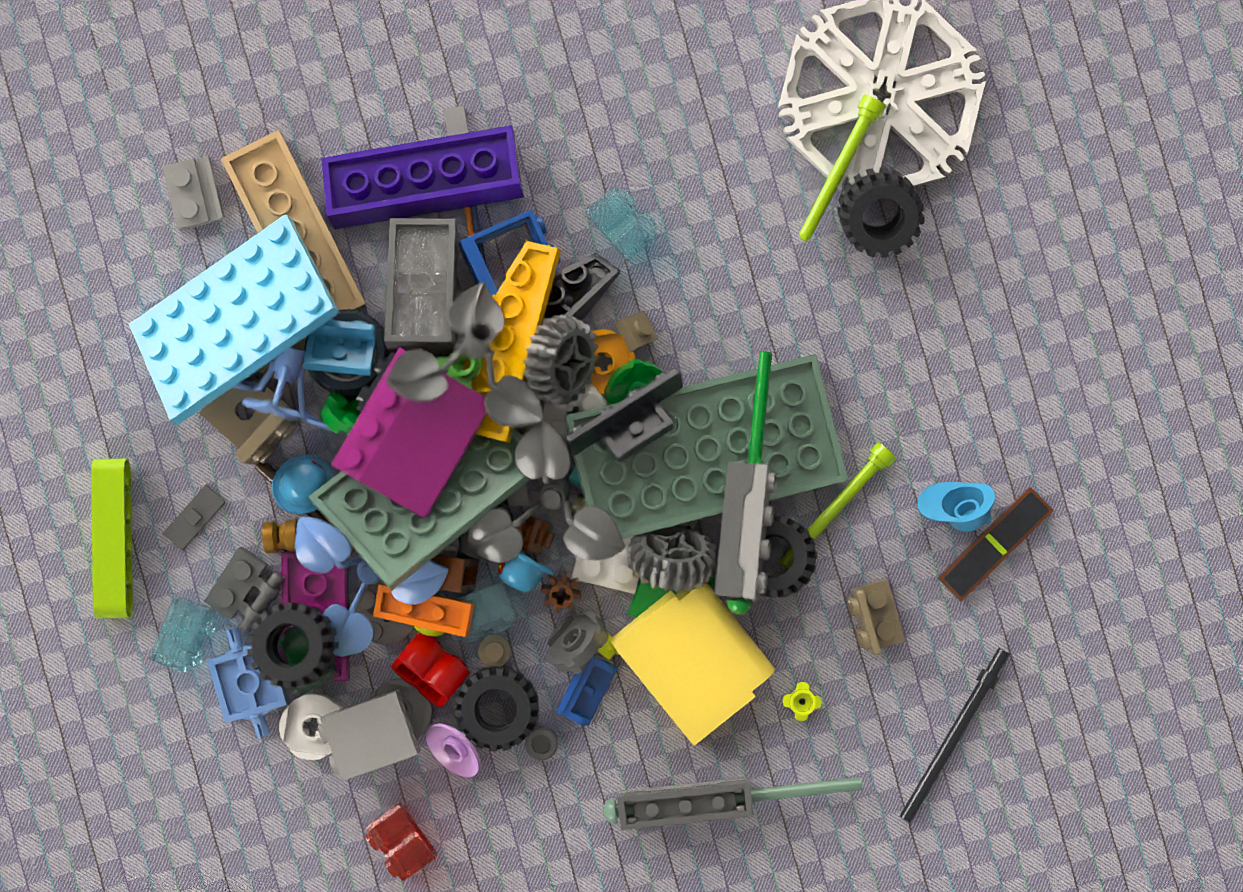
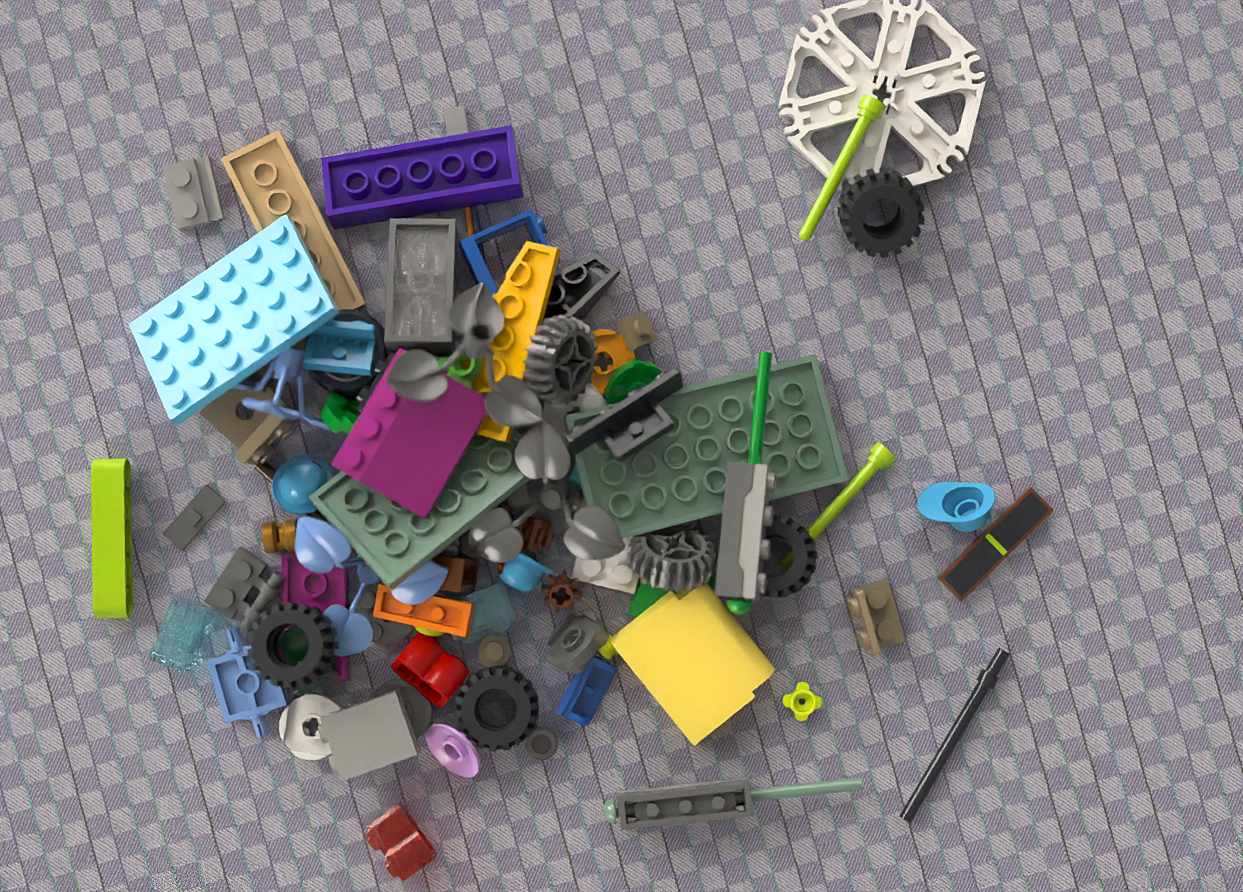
(622, 223): clear light blue brick -> none

